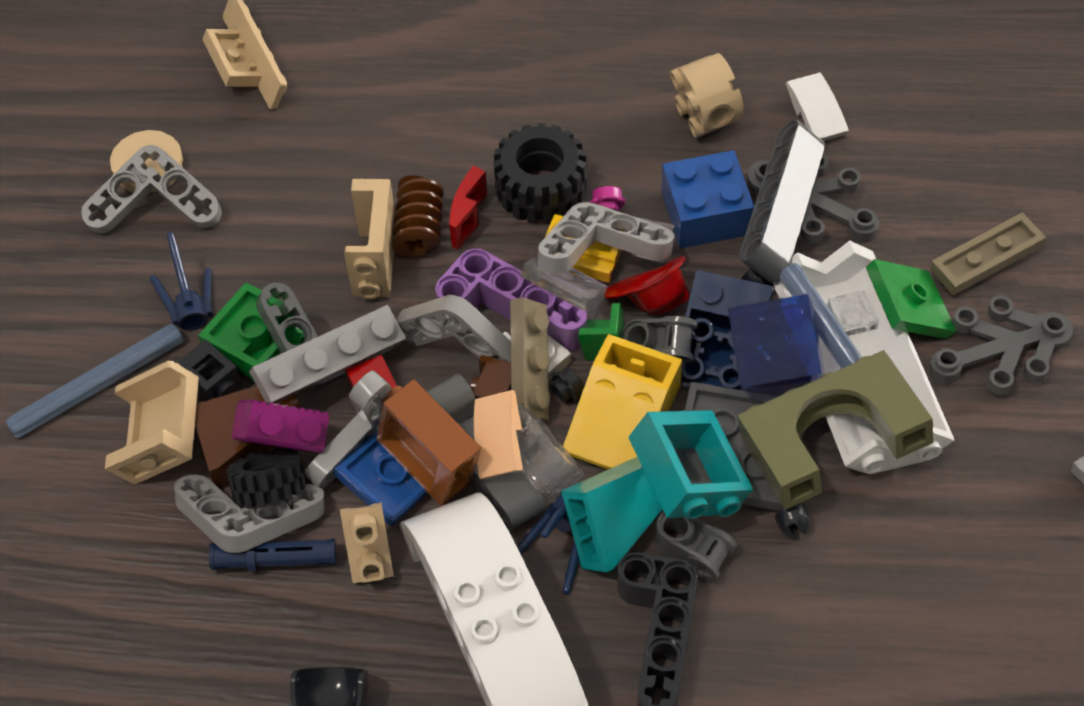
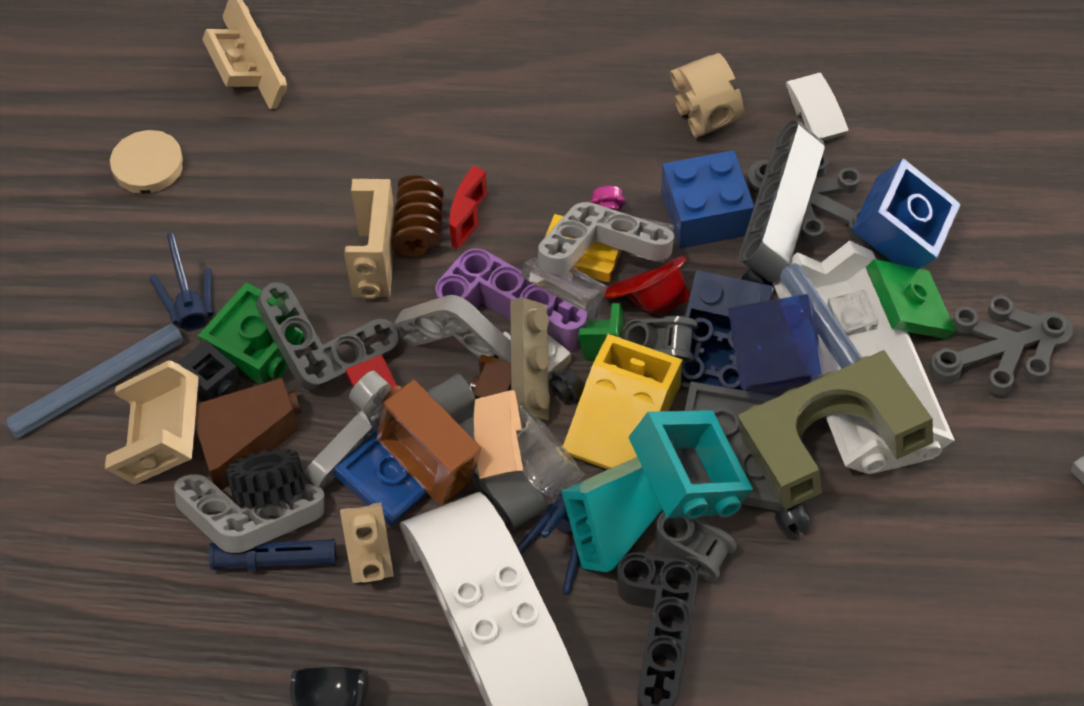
(146, 180): light grey beam -> none
(280, 425): magenta brick -> none
(327, 355): light grey plate -> none
(540, 150): black tyre -> none
(906, 216): none -> blue brick
(987, 253): dark tan plate -> none

